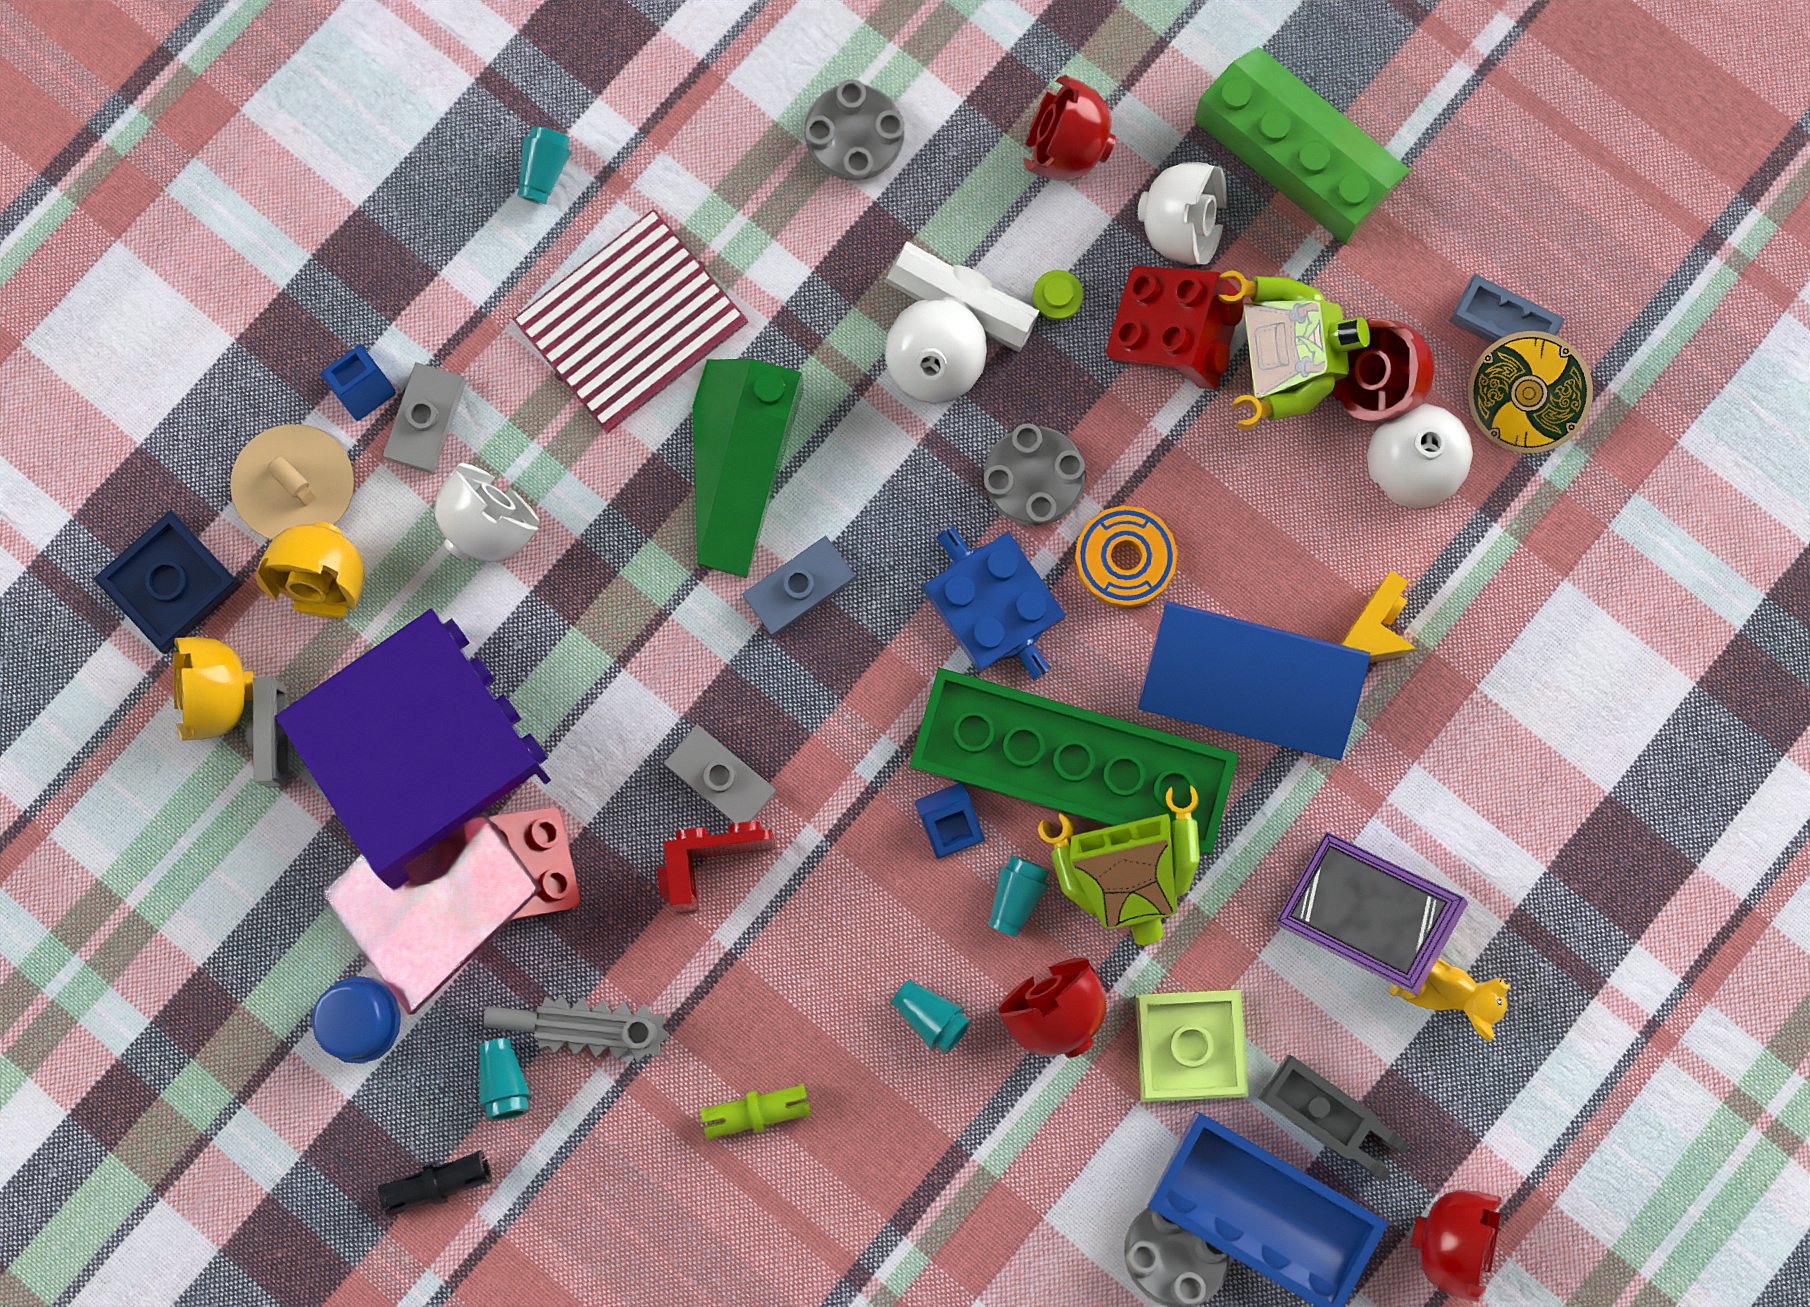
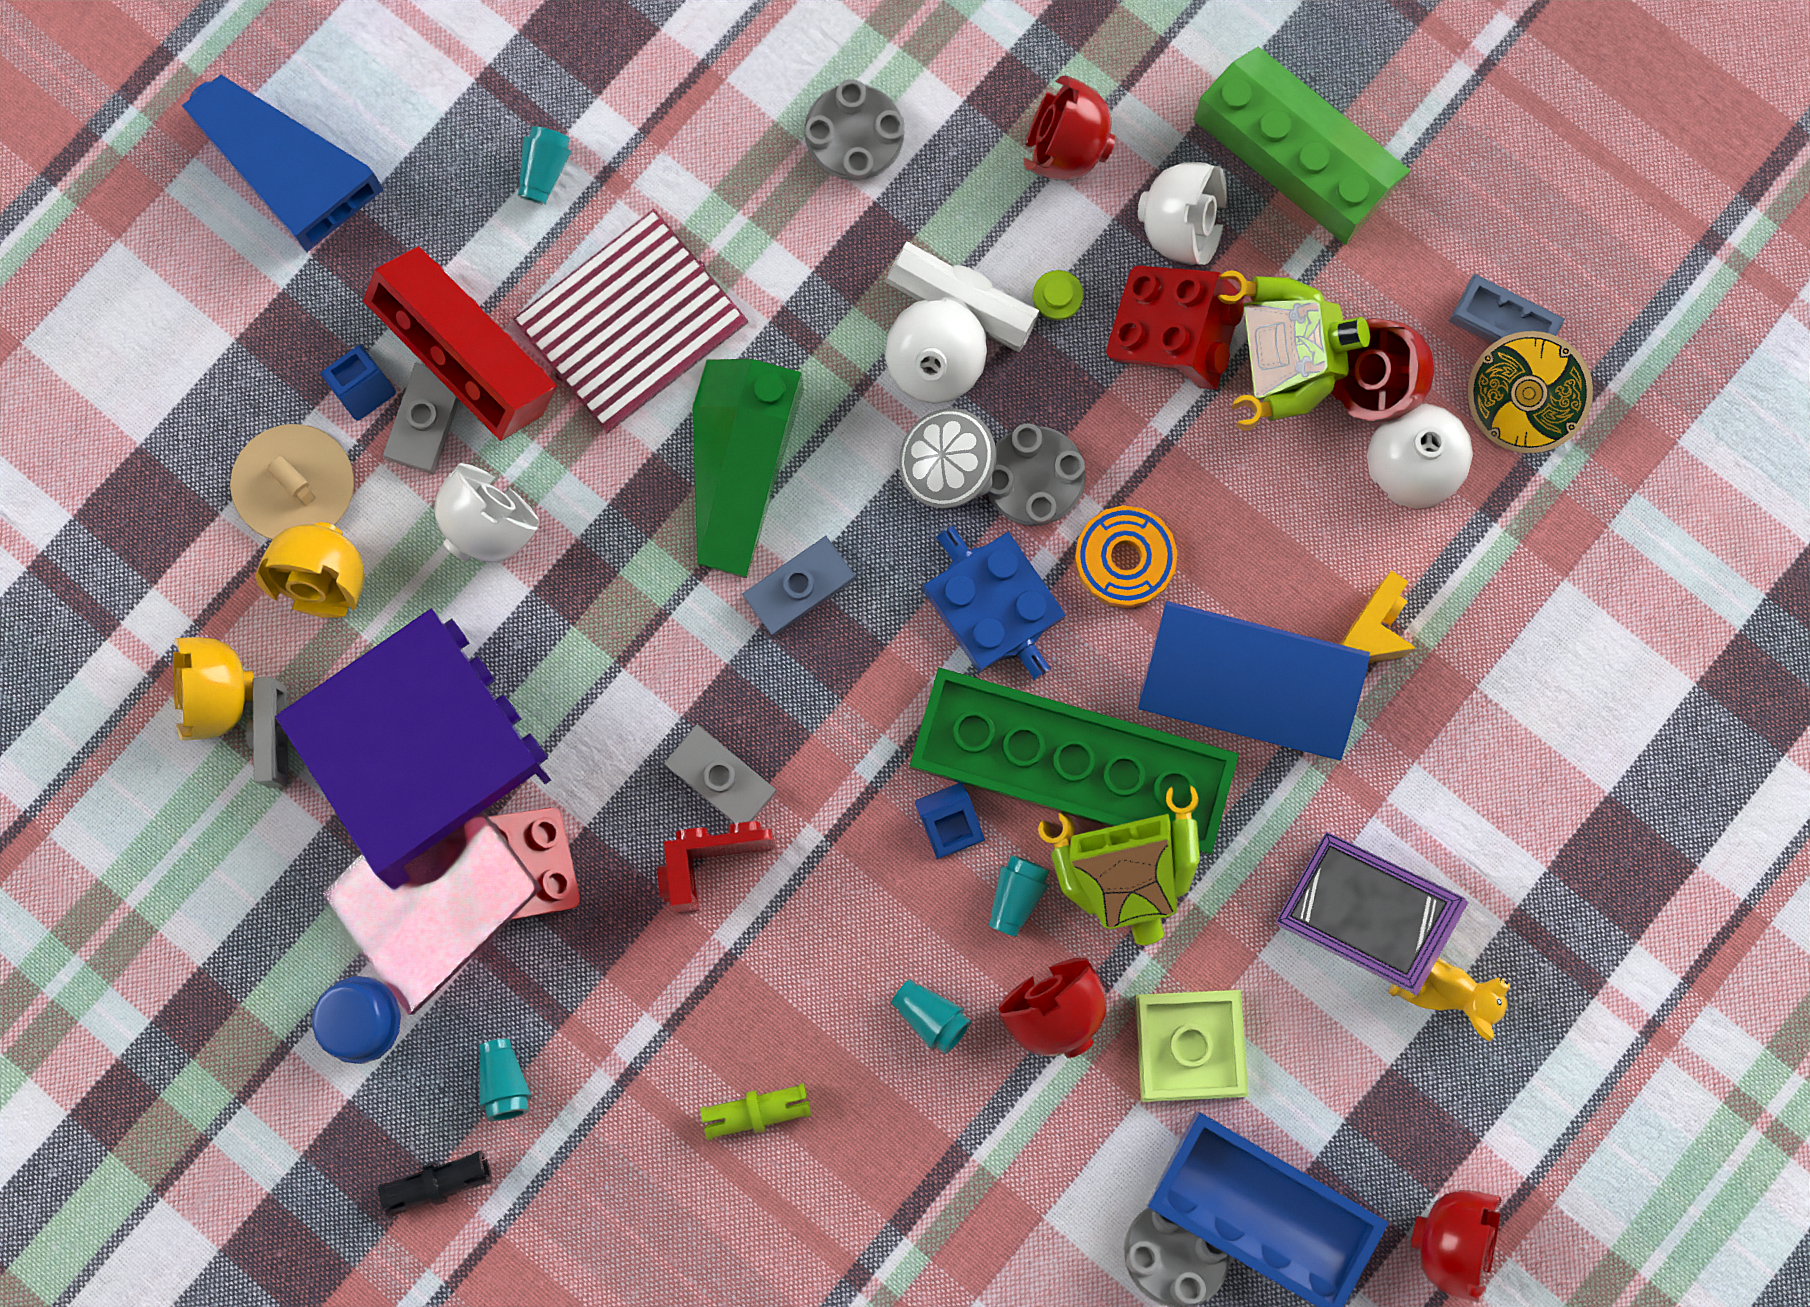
(167, 582): dark blue tile -> none
(288, 166): none -> blue slope
(459, 342): none -> red brick
(579, 1026): light grey piece -> none
(948, 458): none -> dish
(1328, 1115): dark grey hinge -> none

